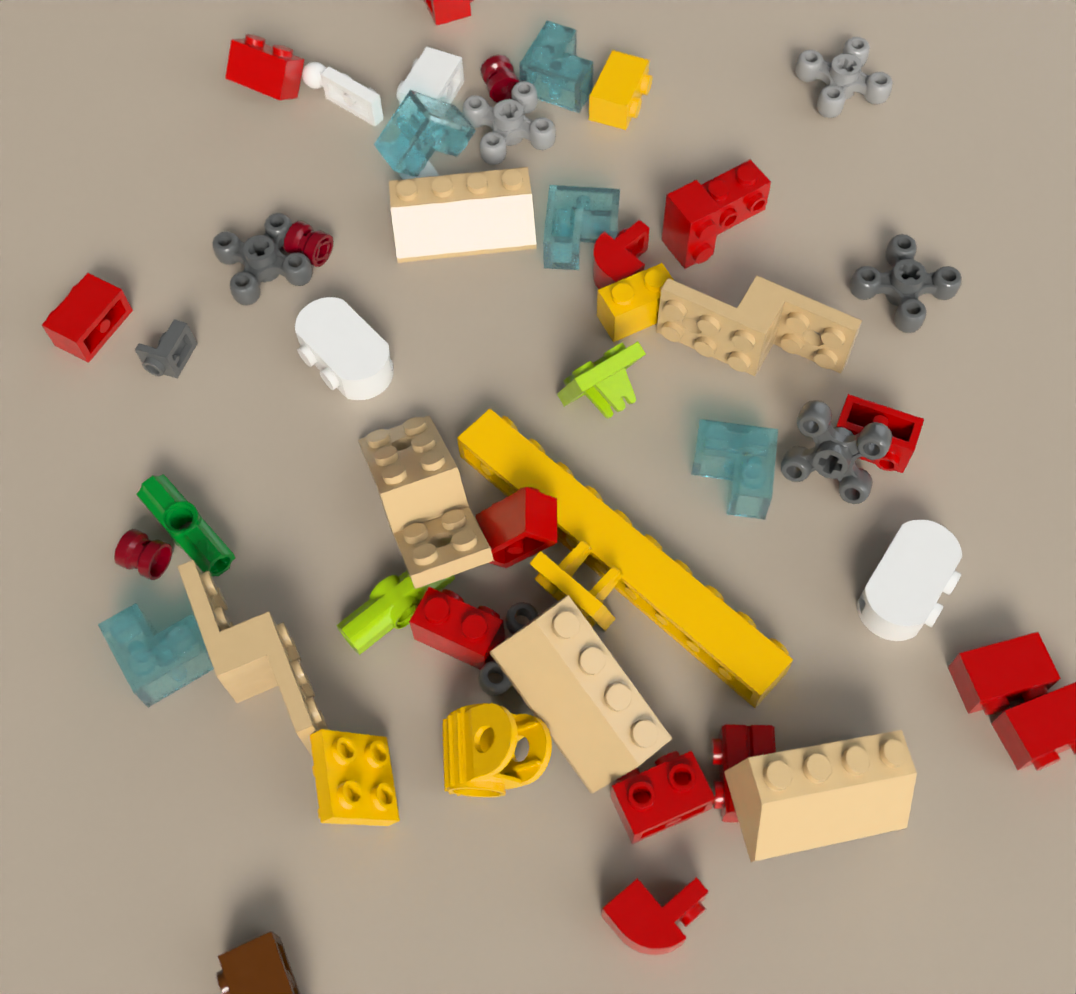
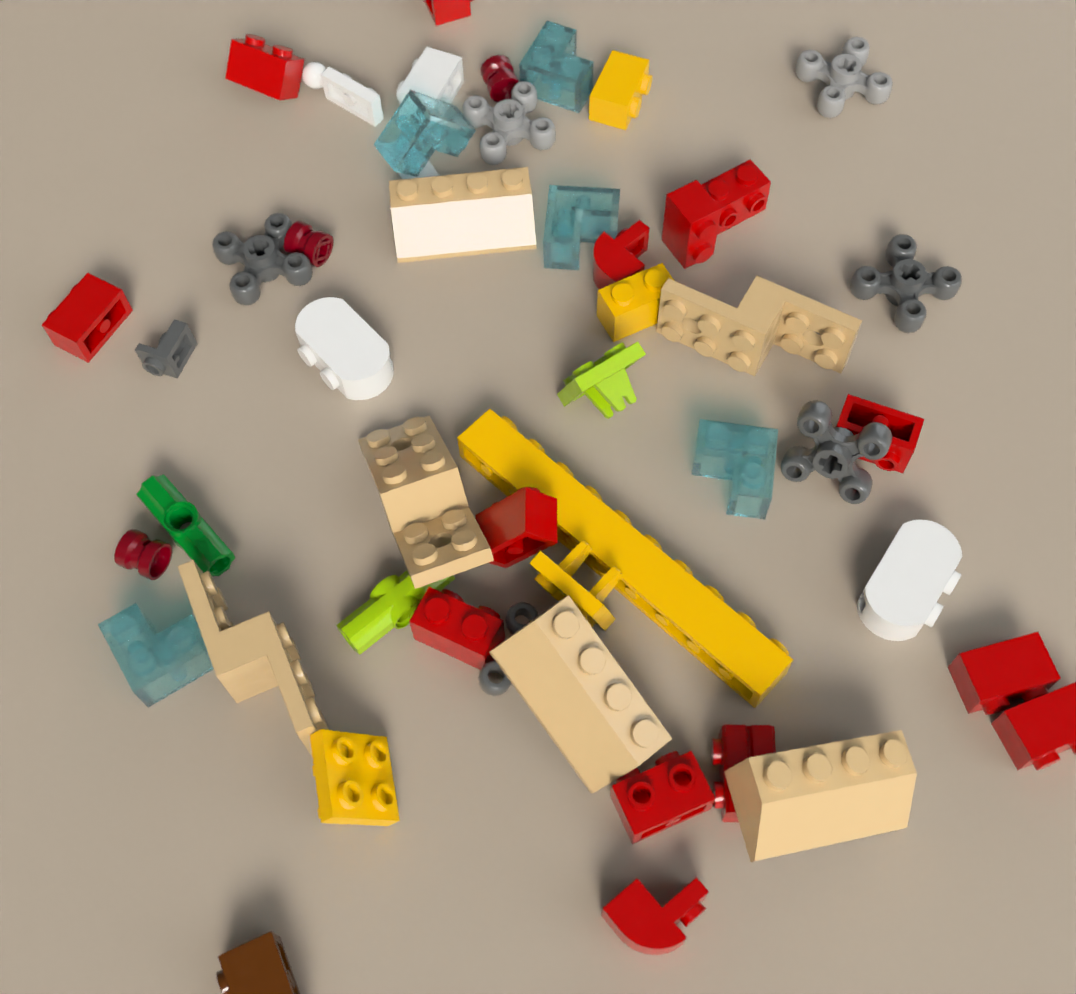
(482, 746): yellow piece -> none

